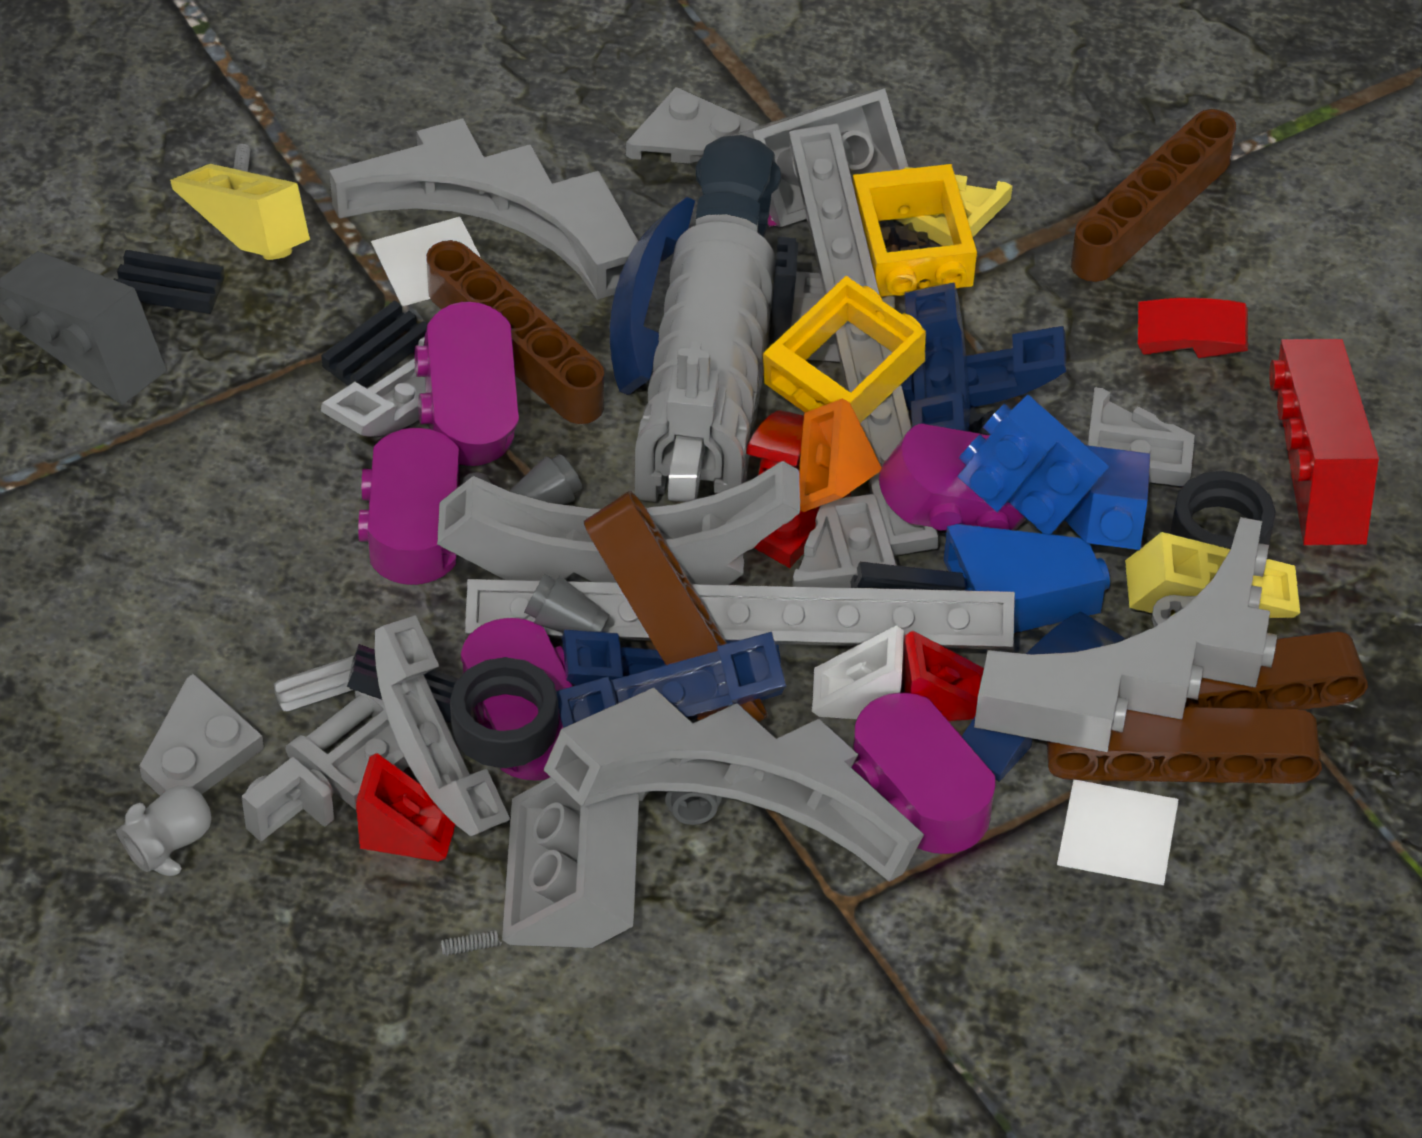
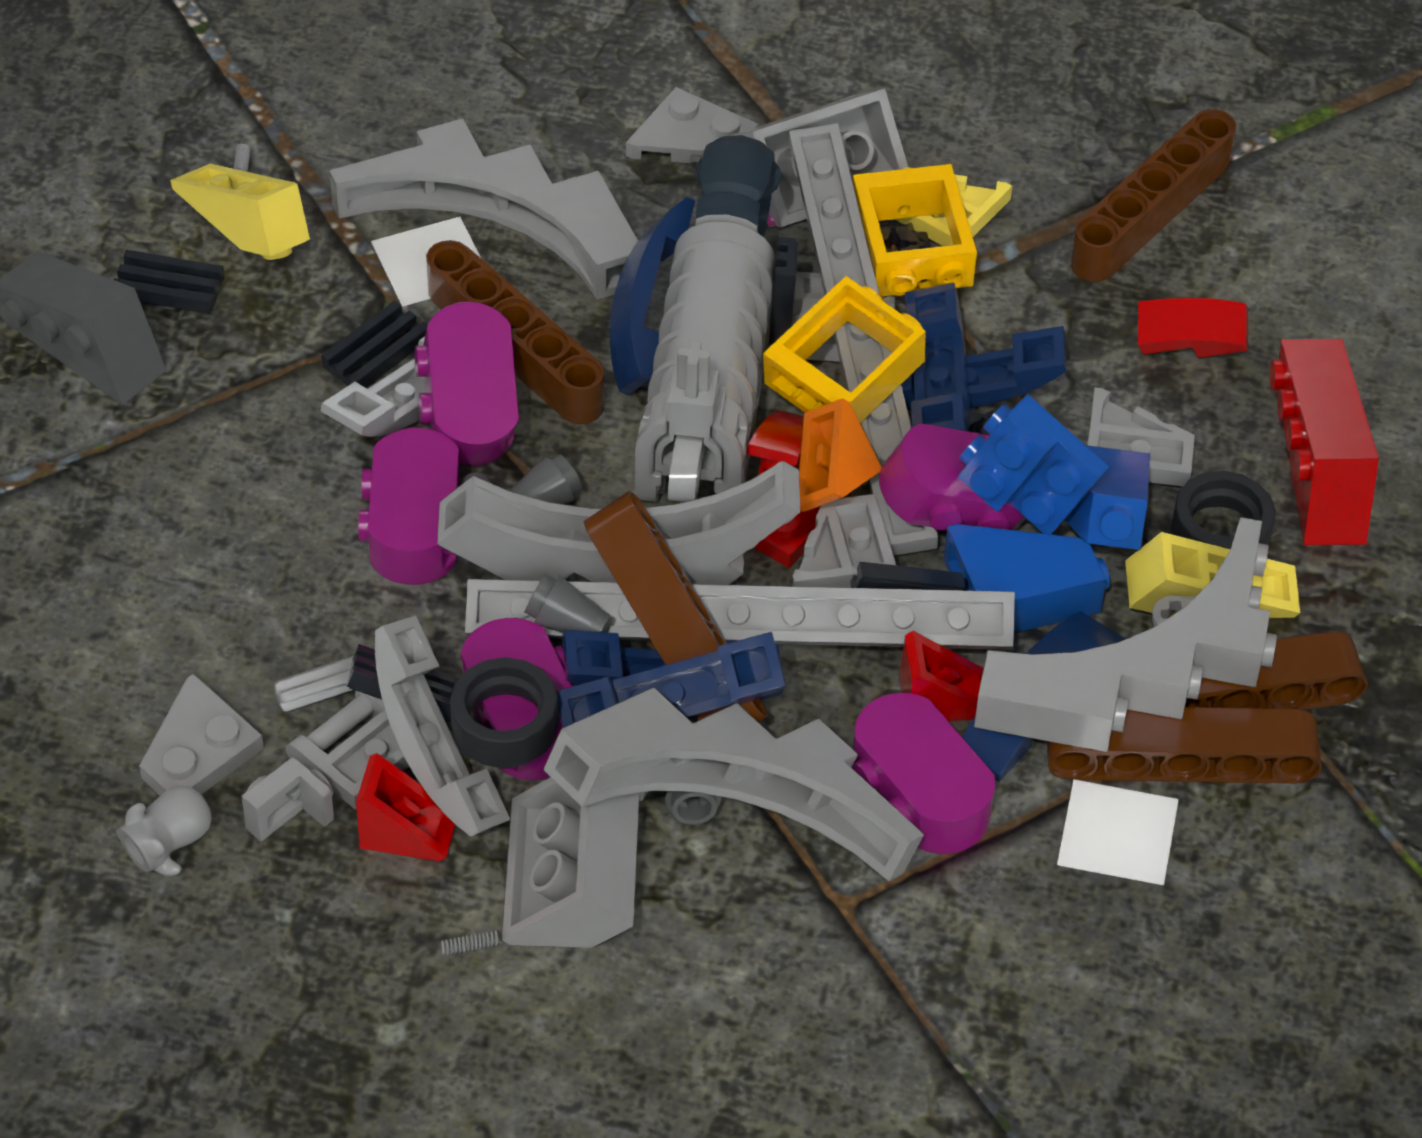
(859, 676): white slope -> none

